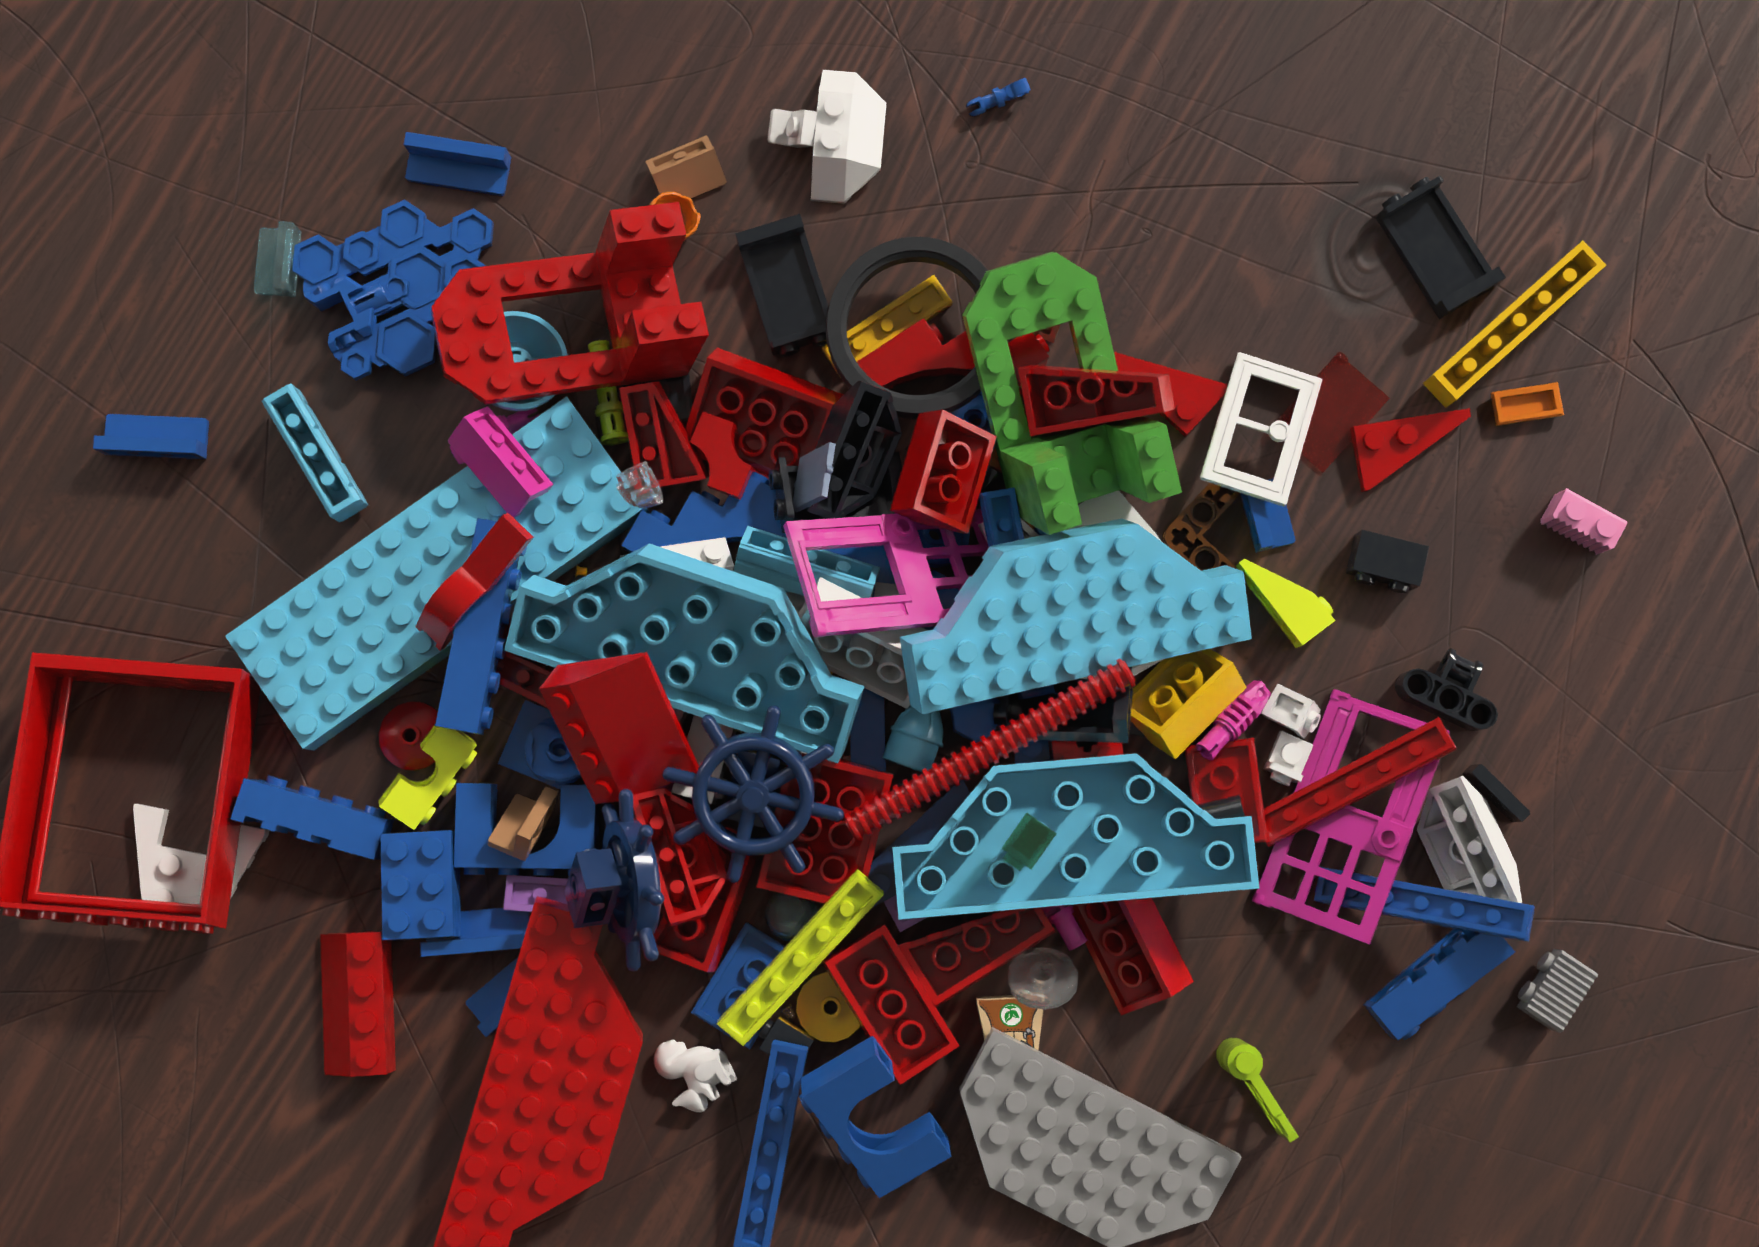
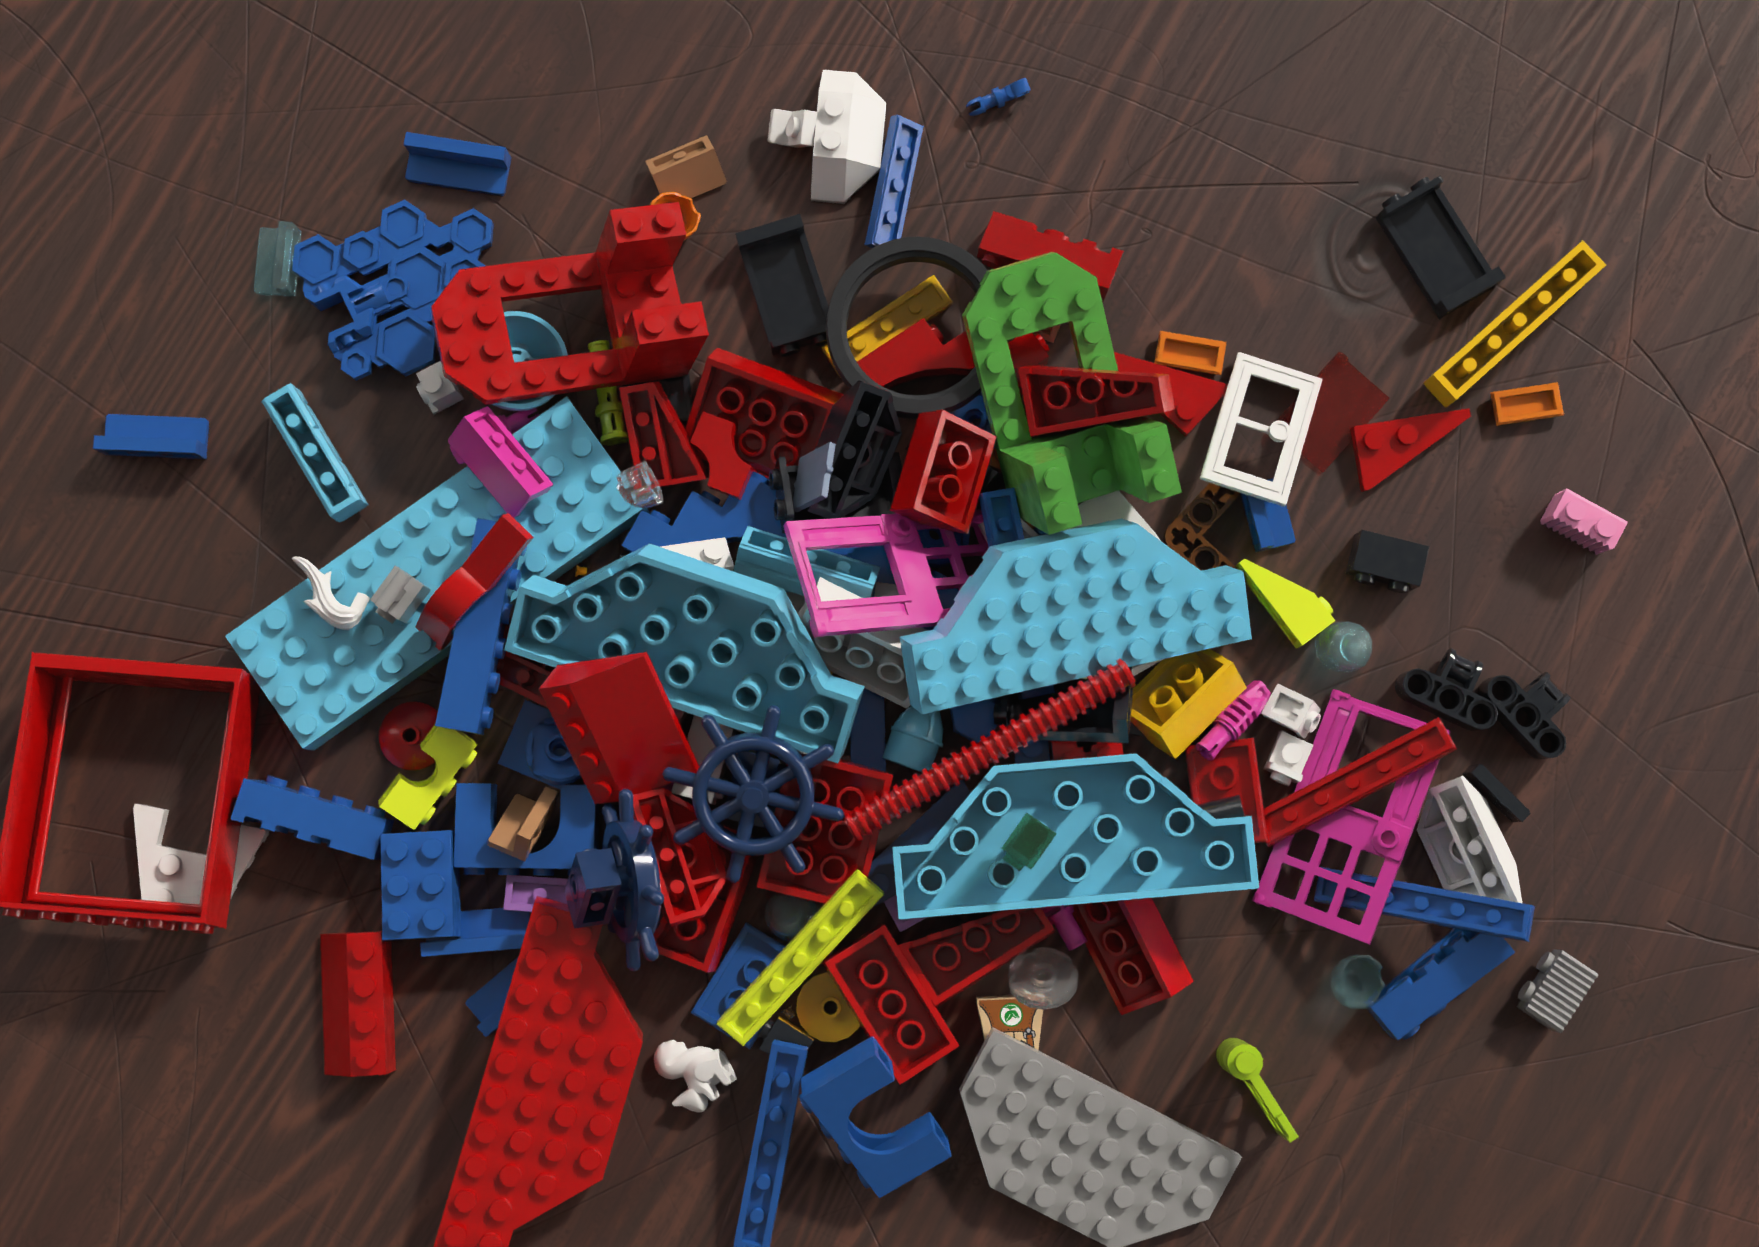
(325, 603): none -> white piece
(399, 596): none -> light grey brick
(436, 389): none -> white brick
(894, 181): none -> blue tile
(1014, 240): none -> red wedge
(1190, 353): none -> orange tile
(1344, 647): none -> clear light blue hair
(1357, 981): none -> clear light blue hair
(1540, 702): none -> black piece

